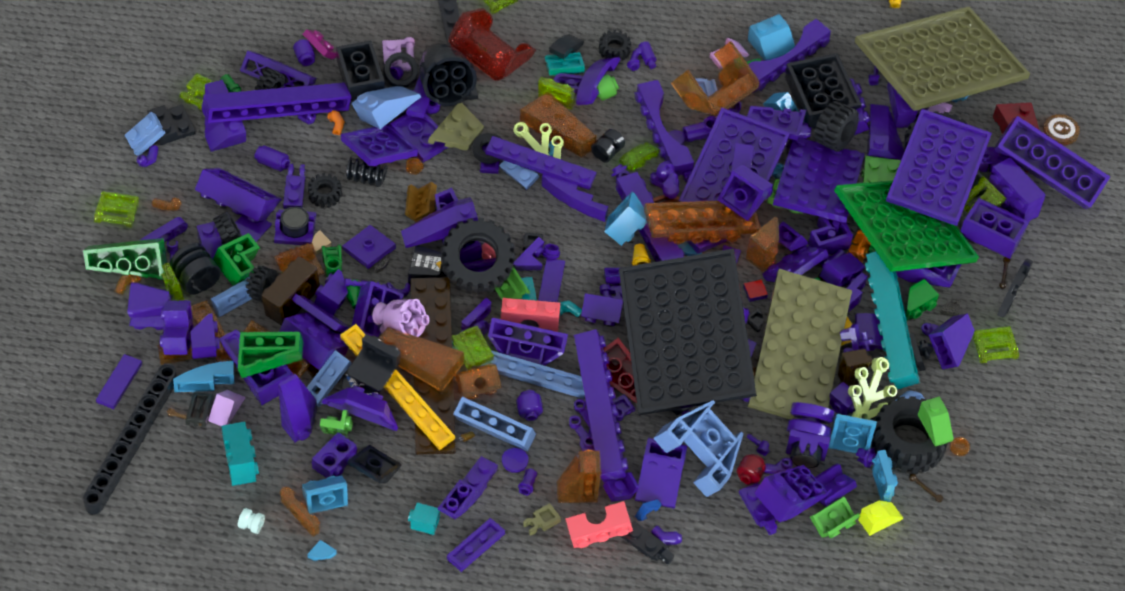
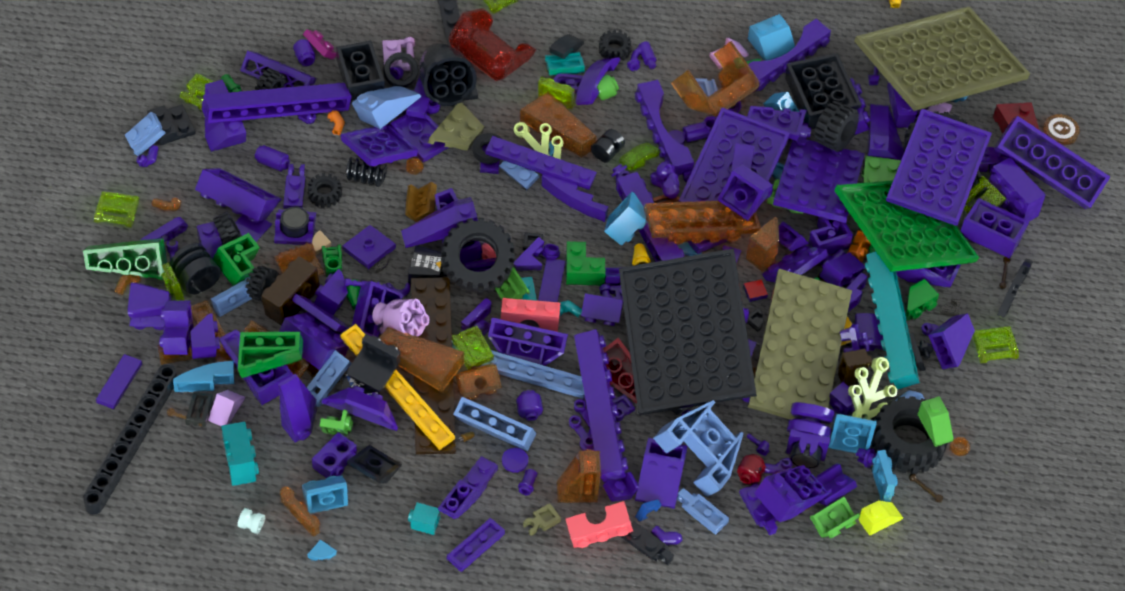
(583, 269): none -> green brick
(703, 511): none -> medium blue hinge

